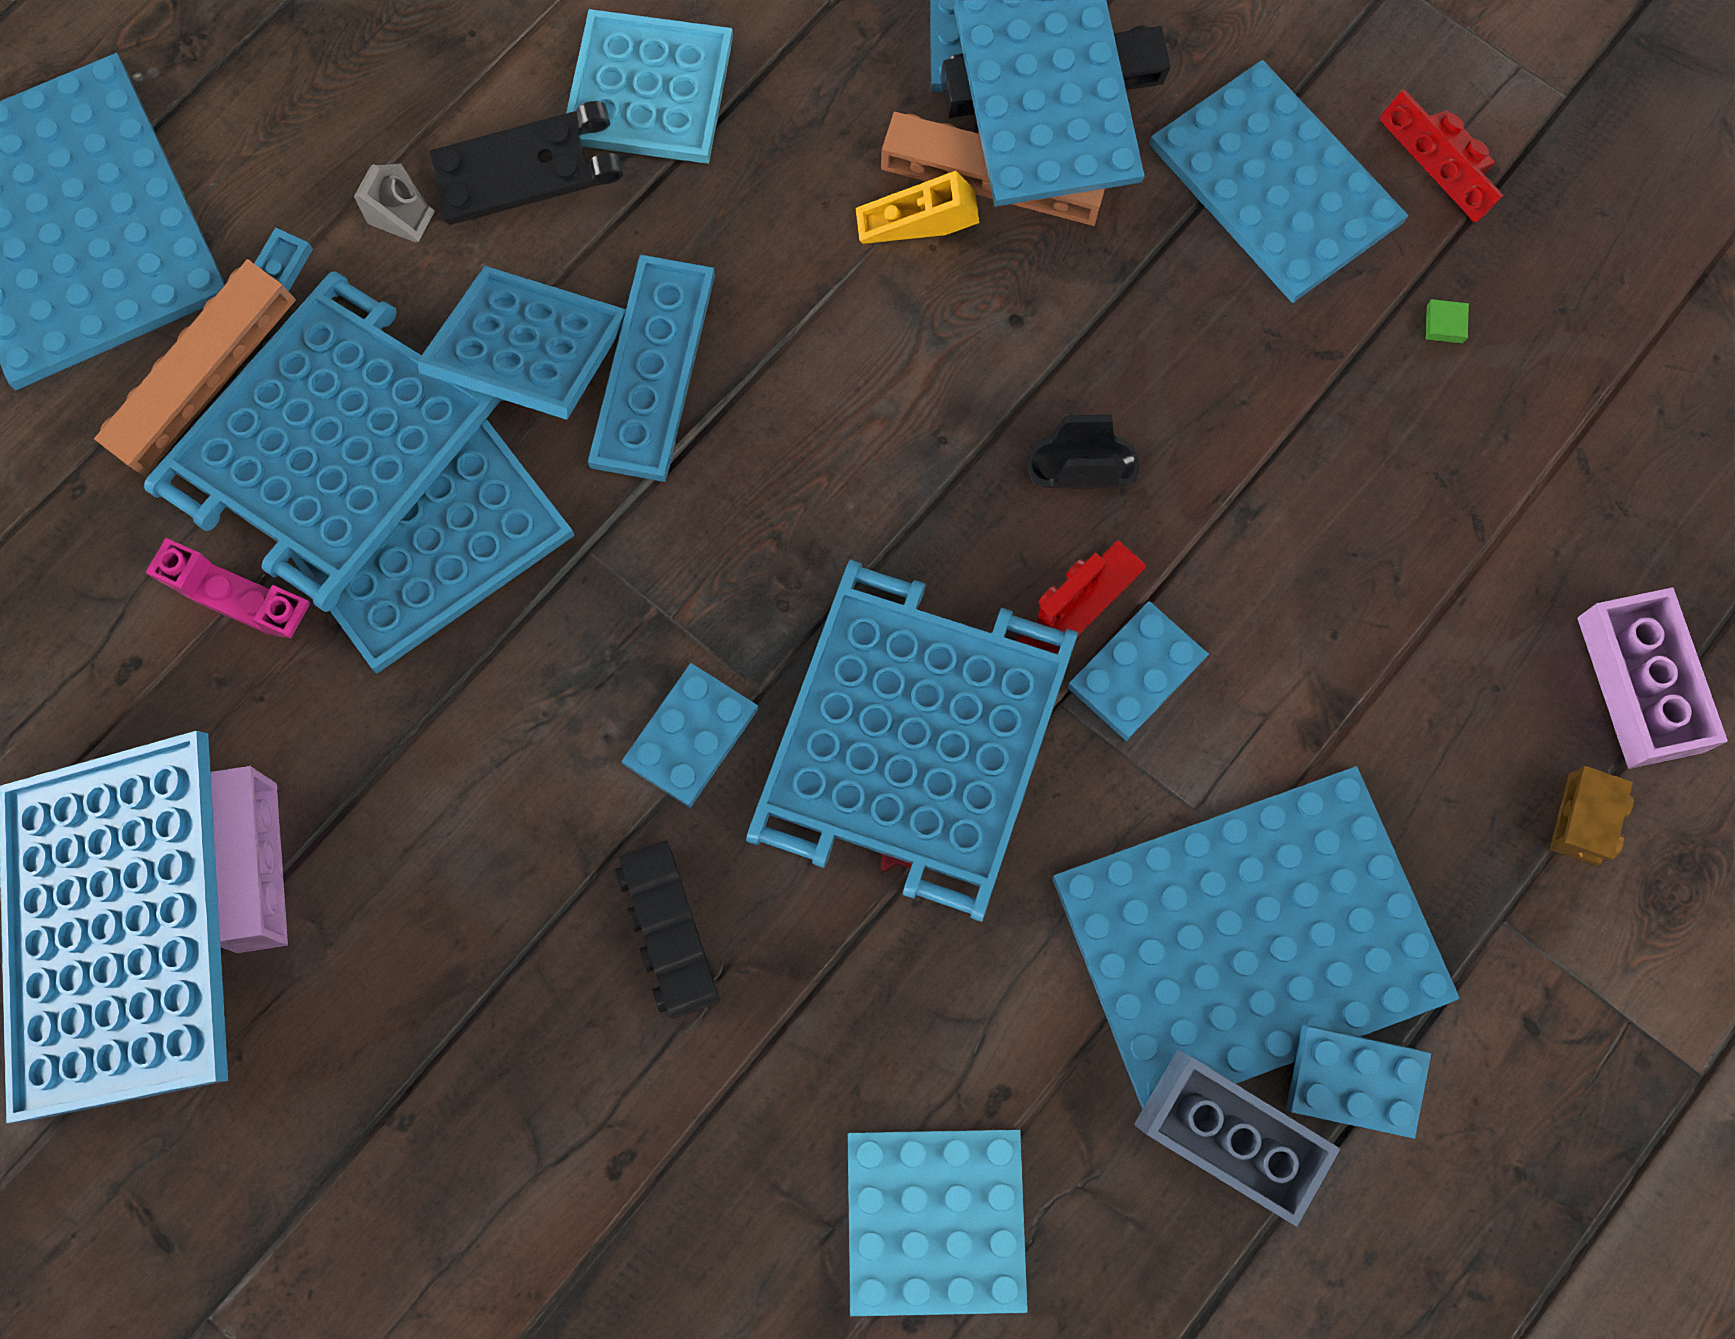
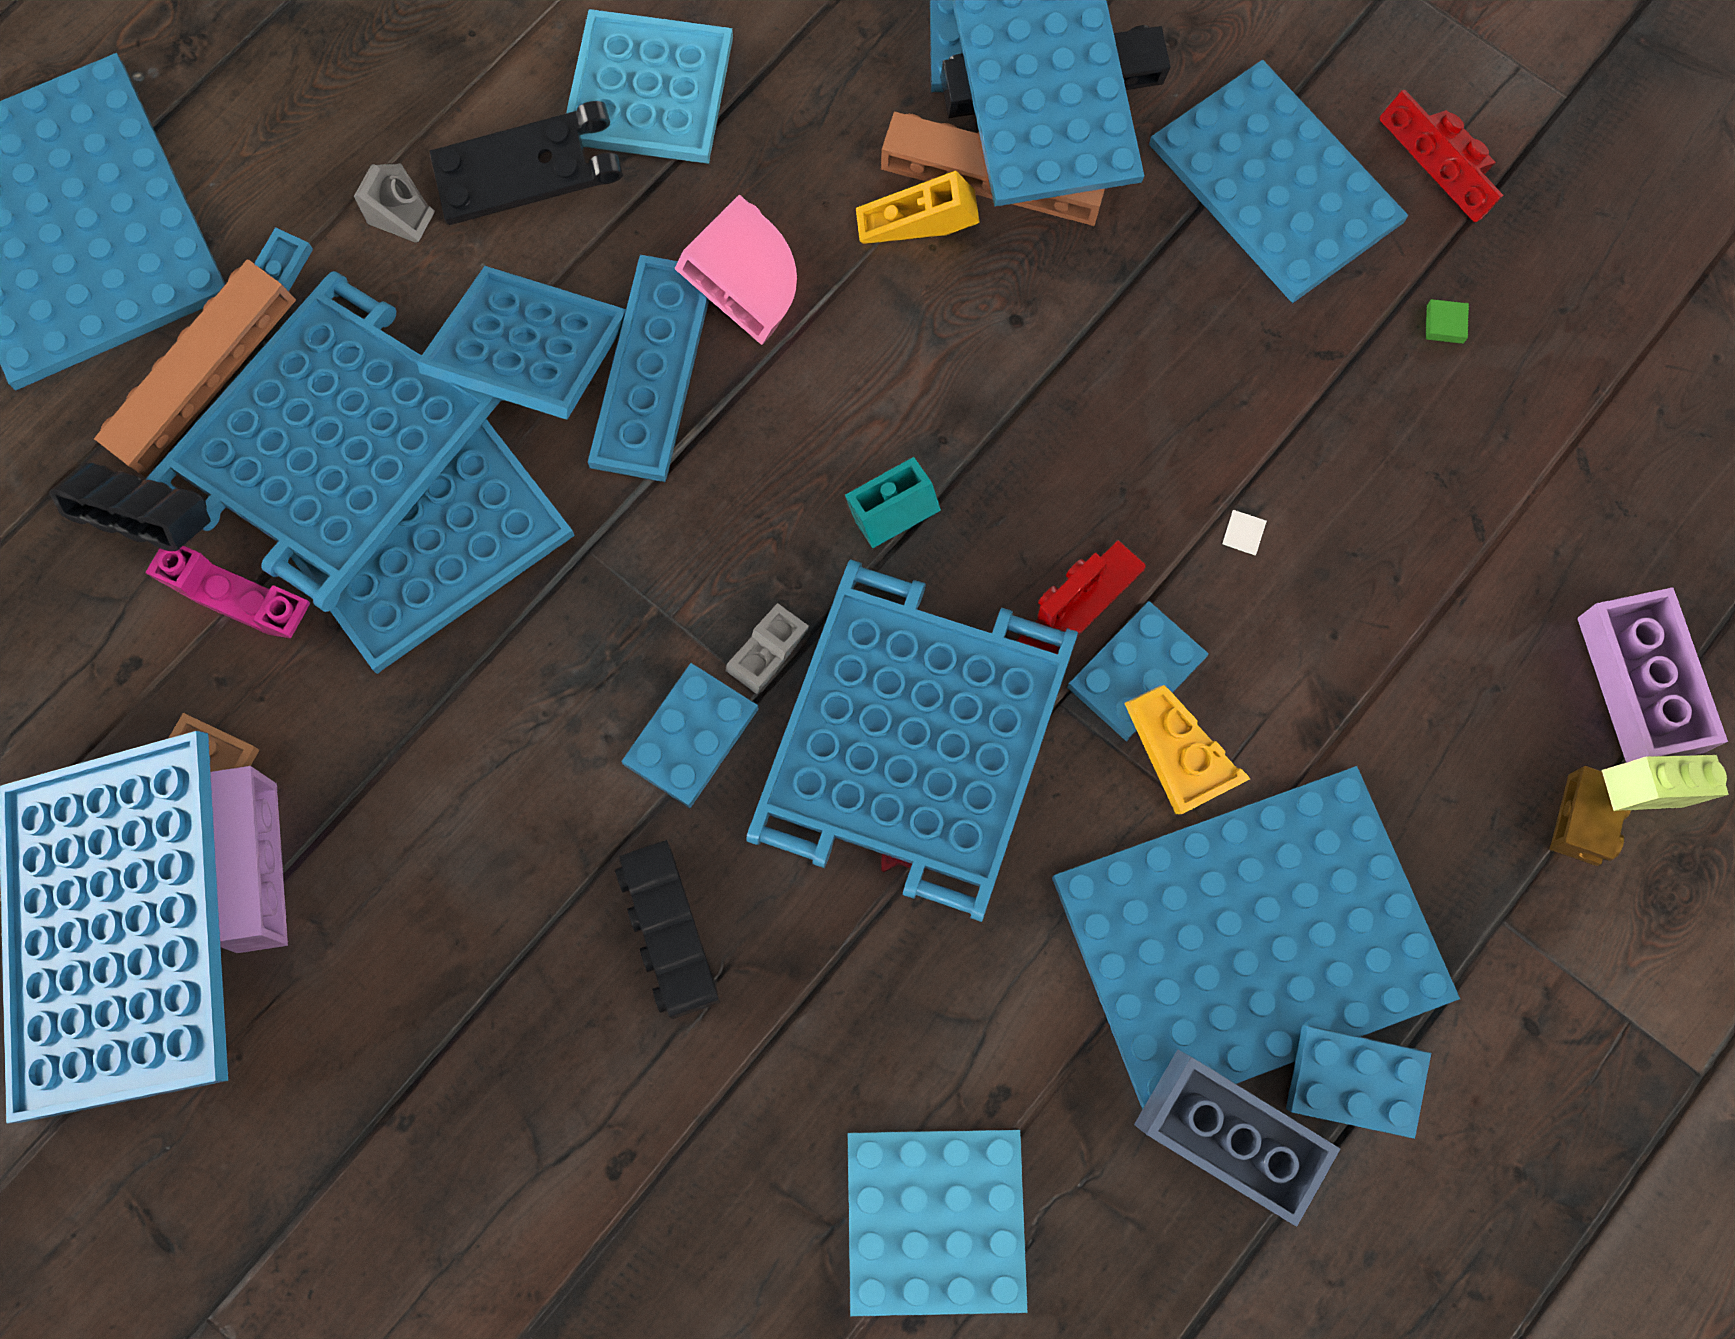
(131, 506): none -> black brick
(224, 749): none -> medium nougat plate
(743, 268): none -> bright pink brick
(767, 648): none -> light grey slope
(893, 502): none -> teal brick
(1107, 461): black piece -> none
(1182, 754): none -> yellow wing
(1244, 532): none -> white sticker
(1665, 782): none -> yellowish green brick

